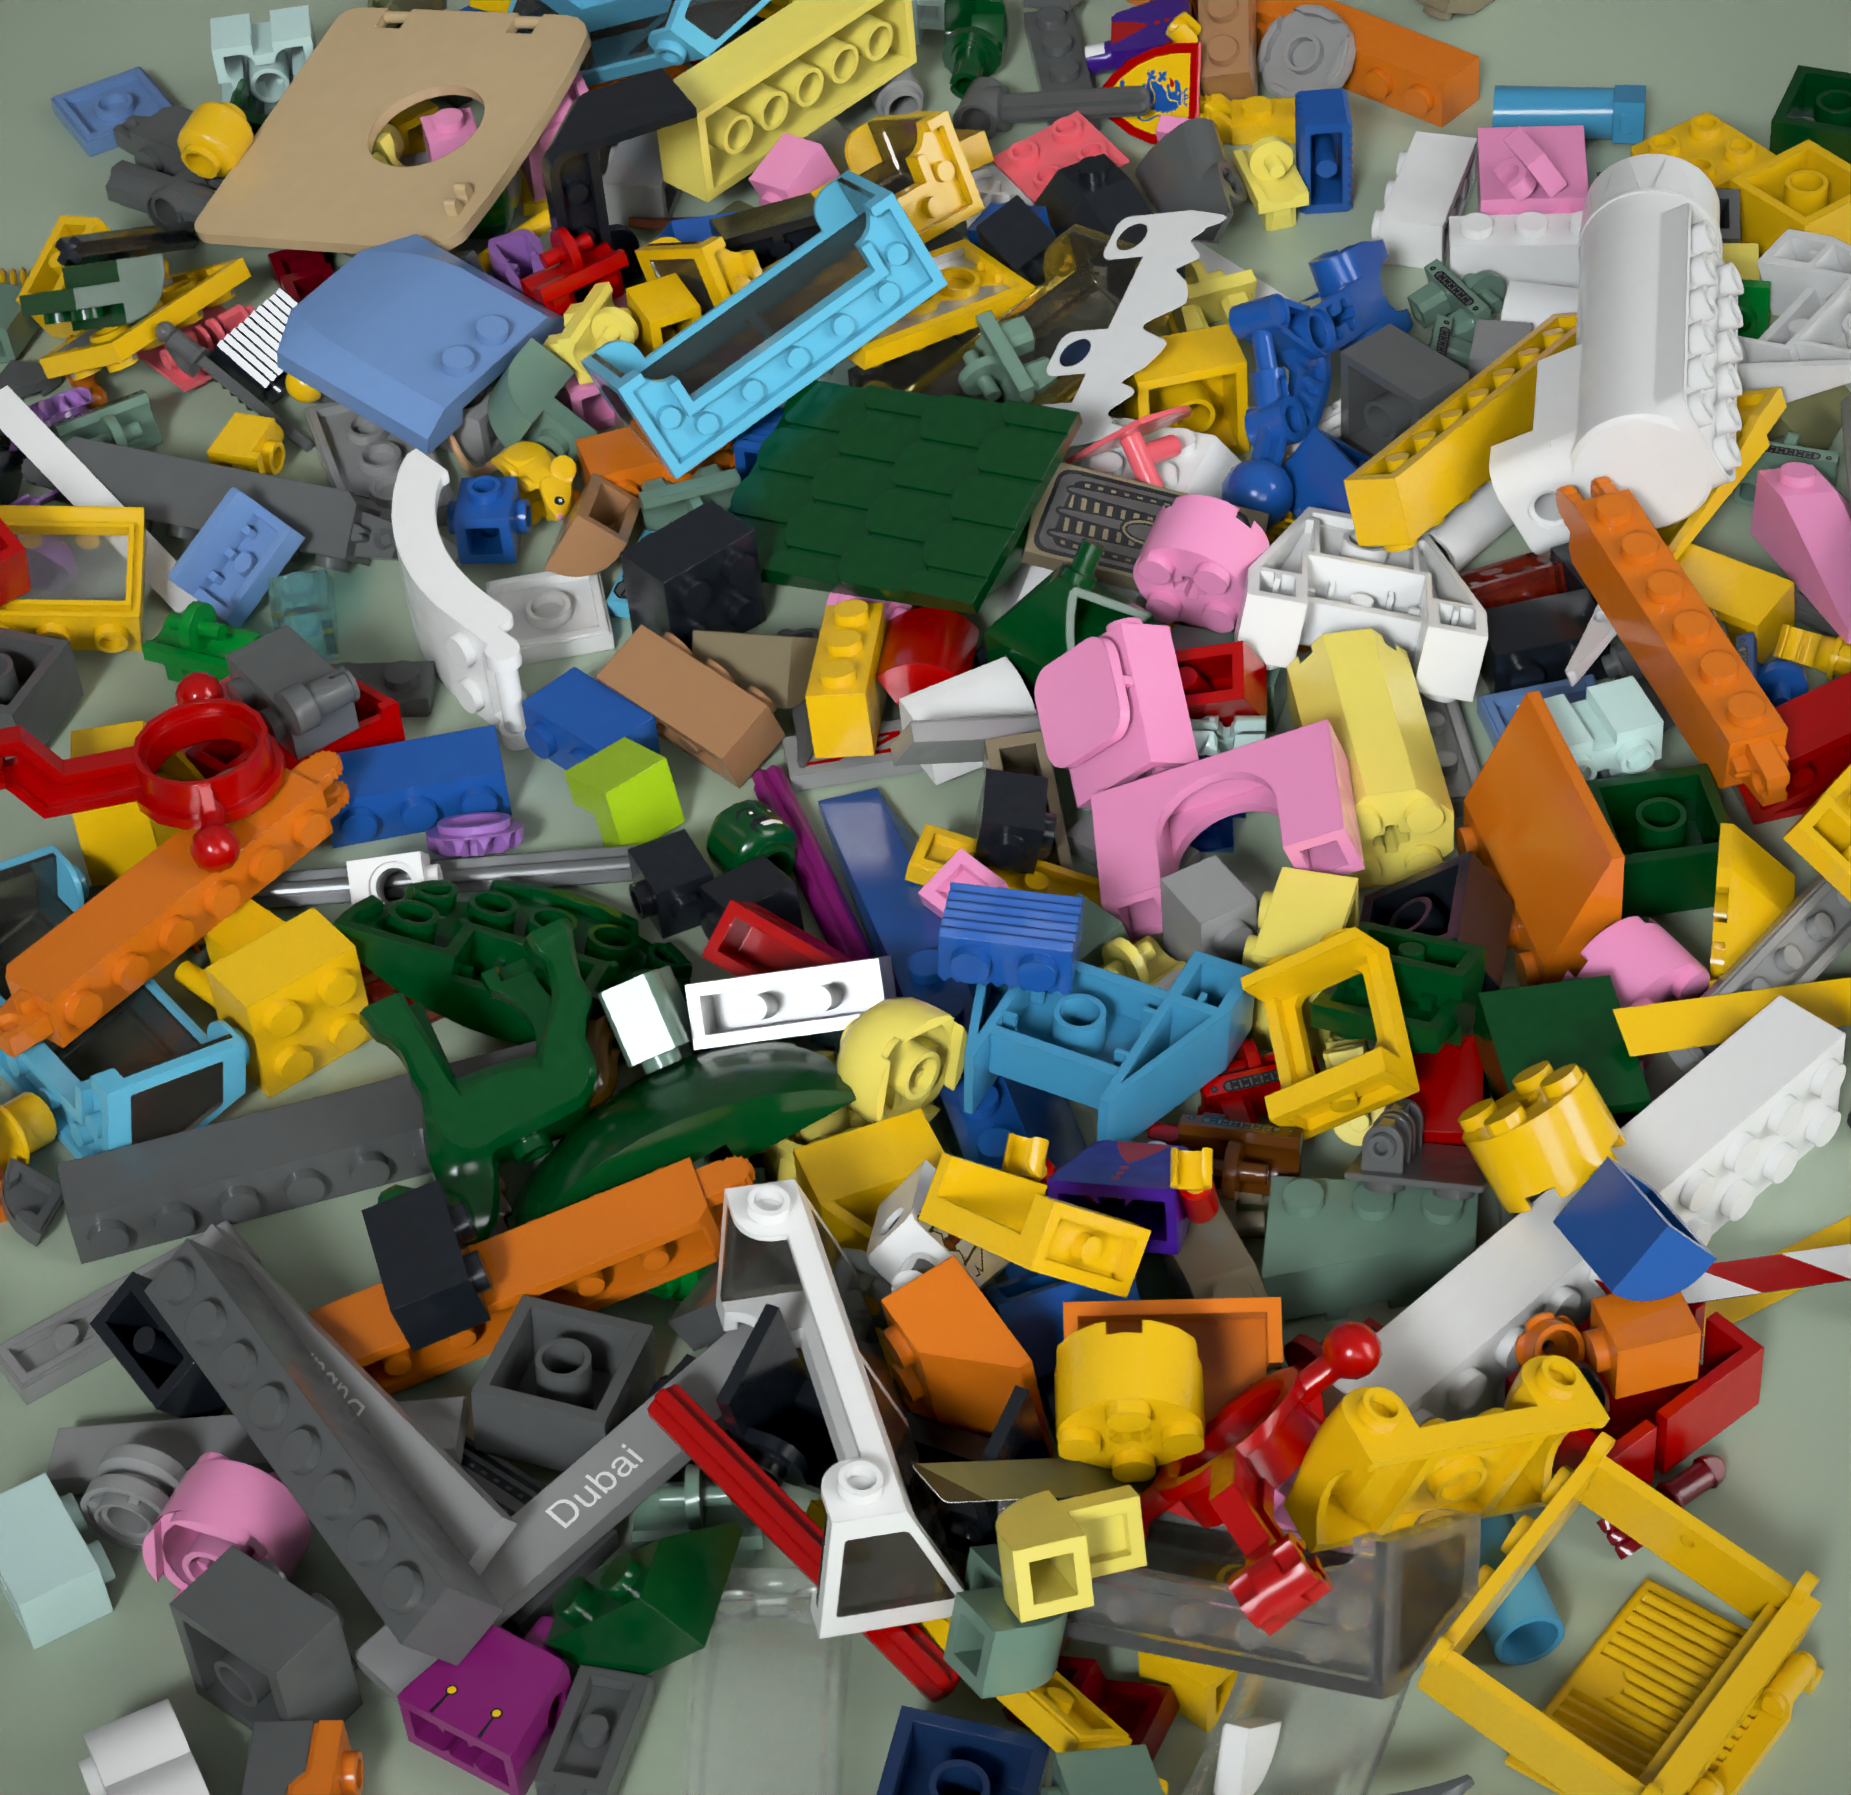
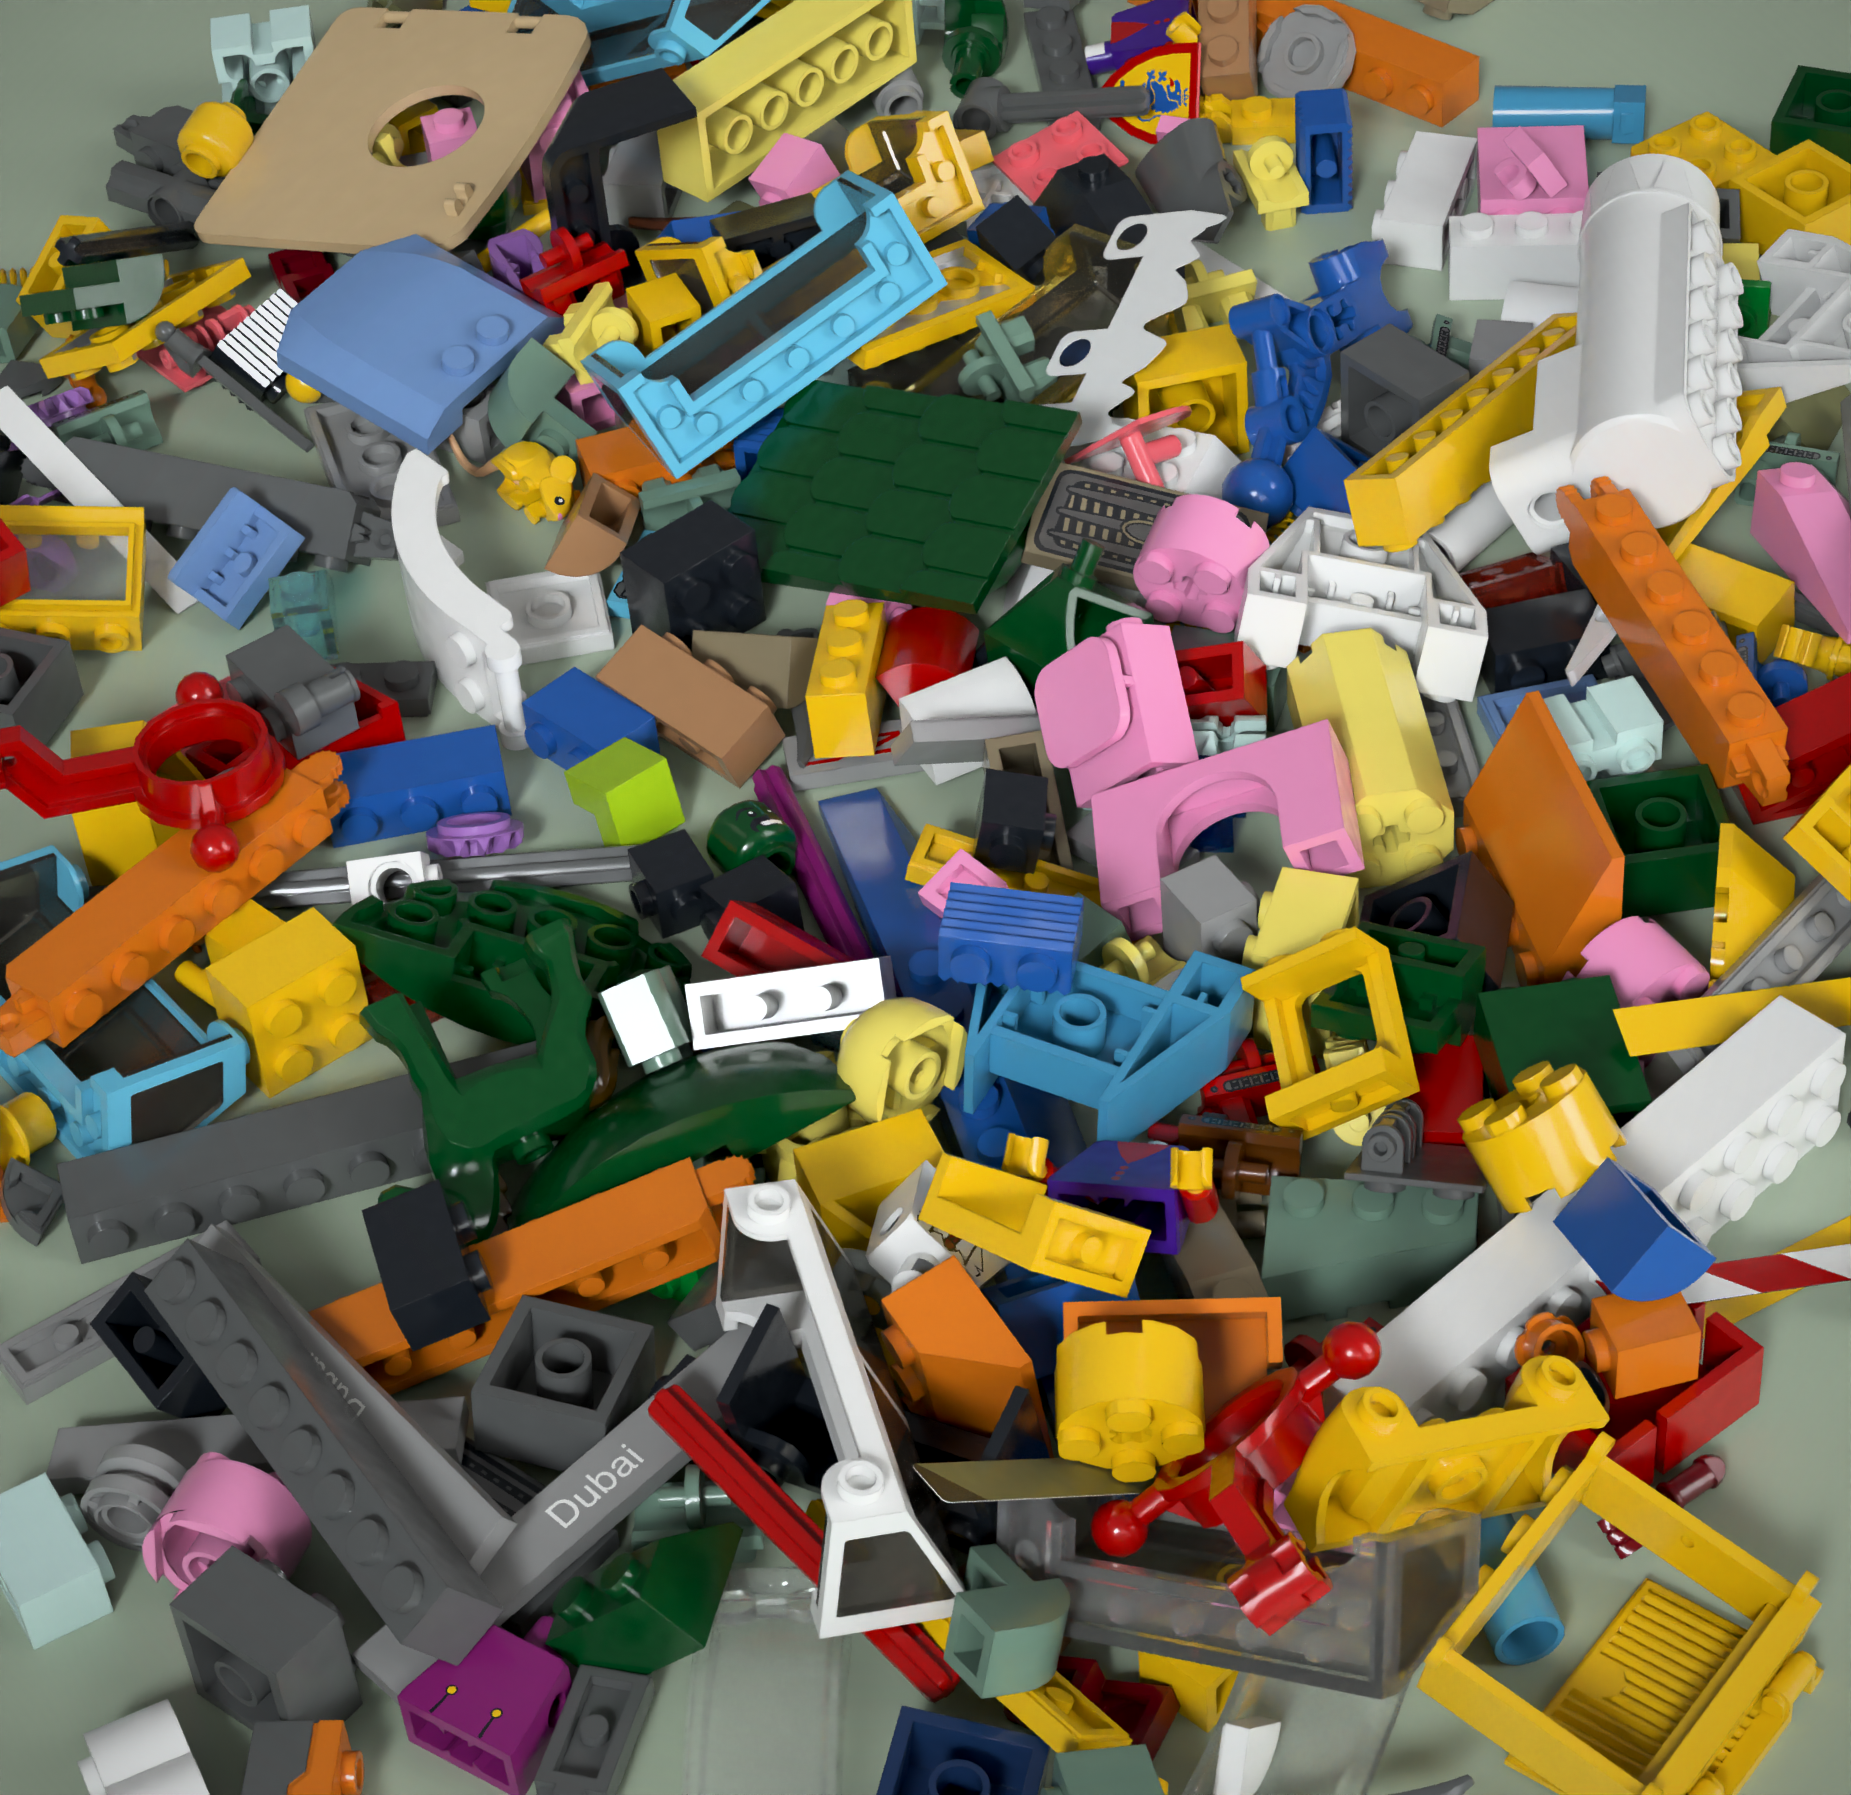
(102, 105): medium blue tile -> none
(195, 643): green hips -> none
(249, 445): yellow brick -> none
(488, 520): blue brick -> none
(1058, 1546): light yellow brick -> none
(1460, 300): sand green hips -> none

